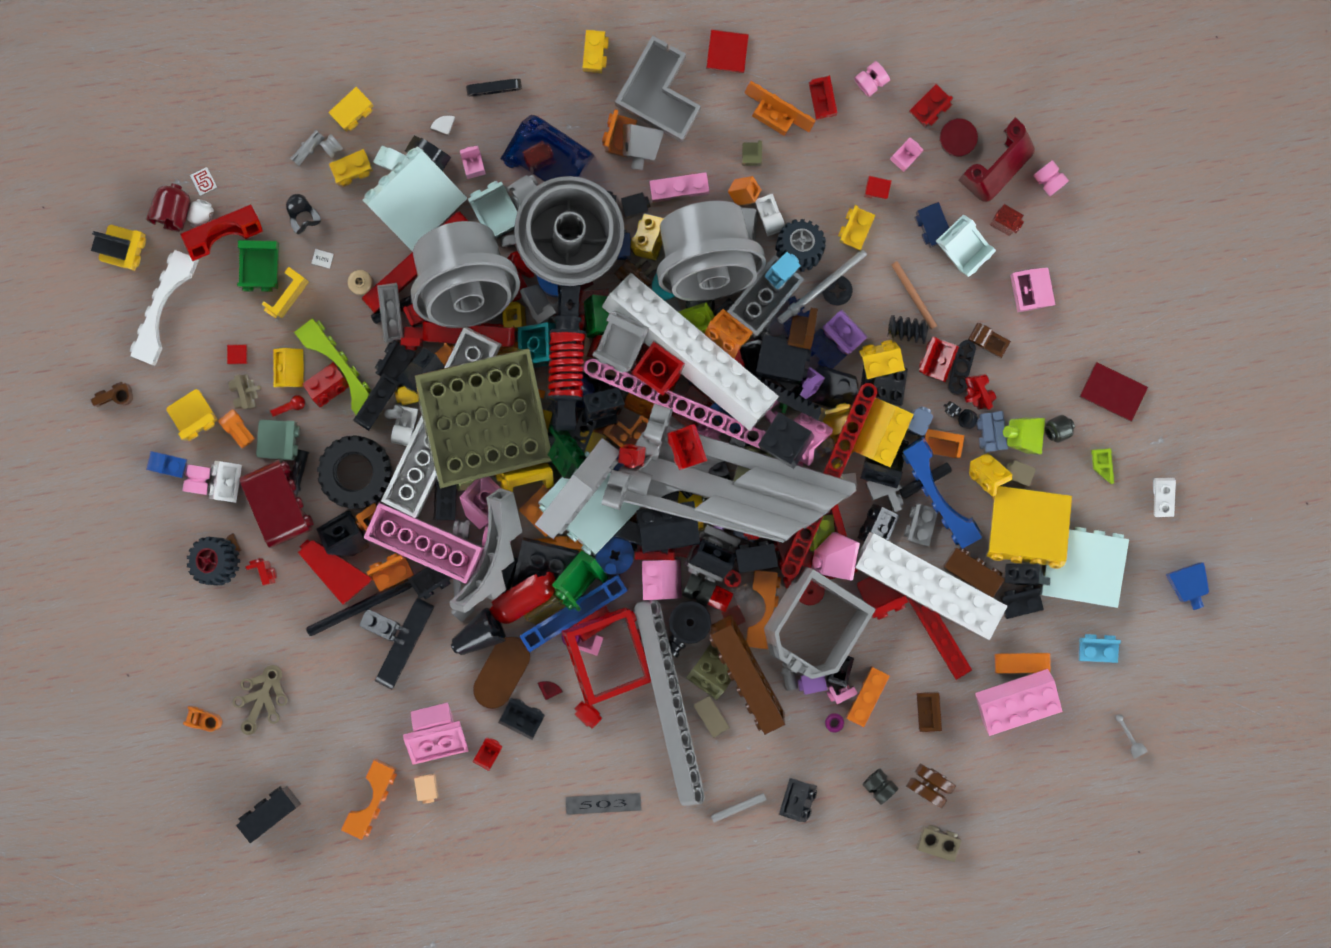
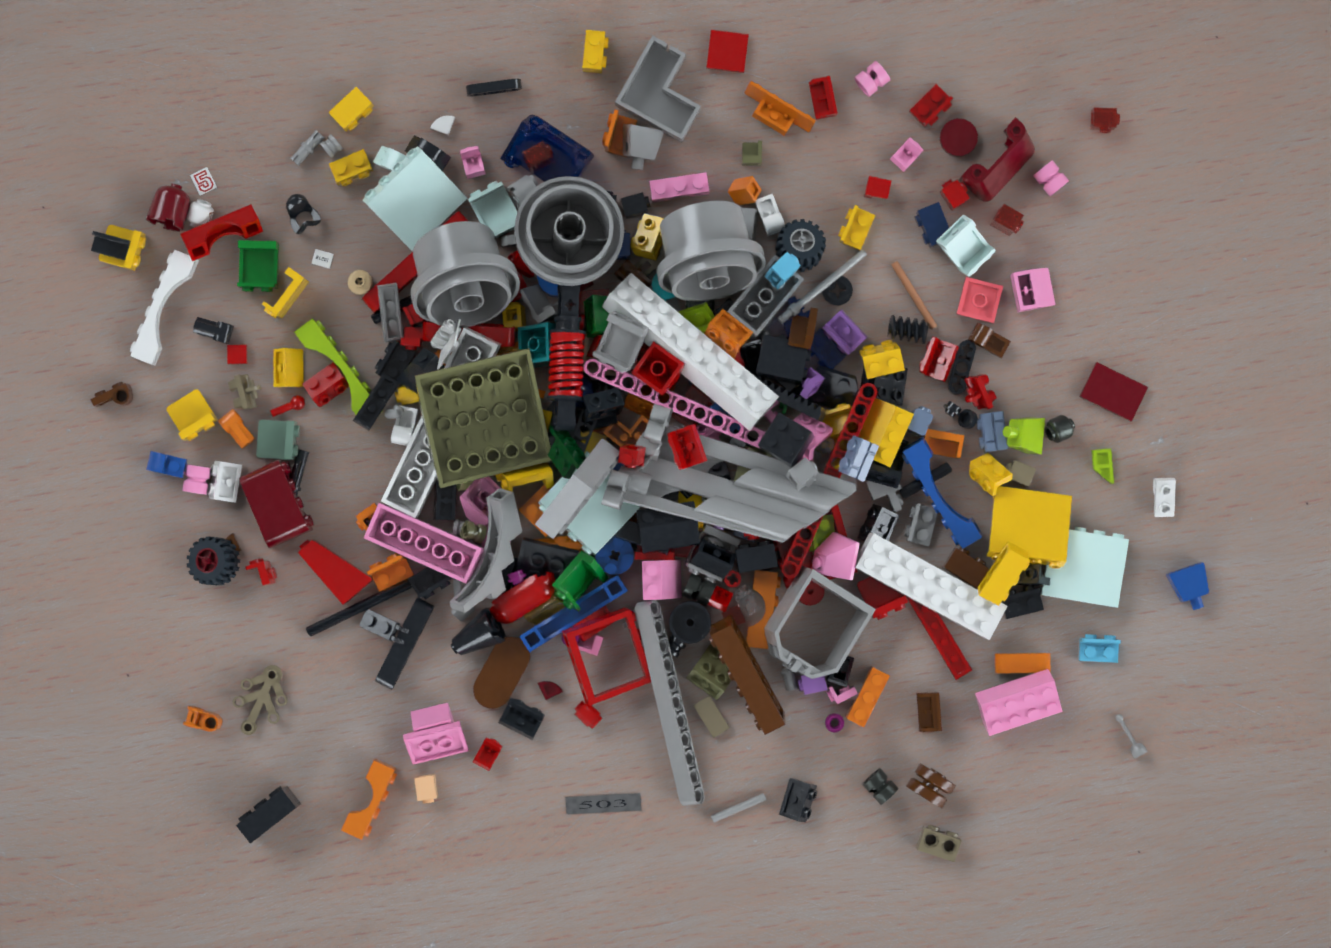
(217, 330): none -> black piece
(328, 472): black tyre -> none
(342, 536): black slope -> none
(446, 340): none -> white hinge
(472, 531): none -> olive wheel
(516, 577): none -> magenta plate
(802, 474): none -> light grey brick
(858, 458): none -> sand blue brick
(954, 193): none -> red brick
(979, 300): none -> coral plate
(1003, 574): none -> yellow brick
(1104, 119): none -> clear red brick

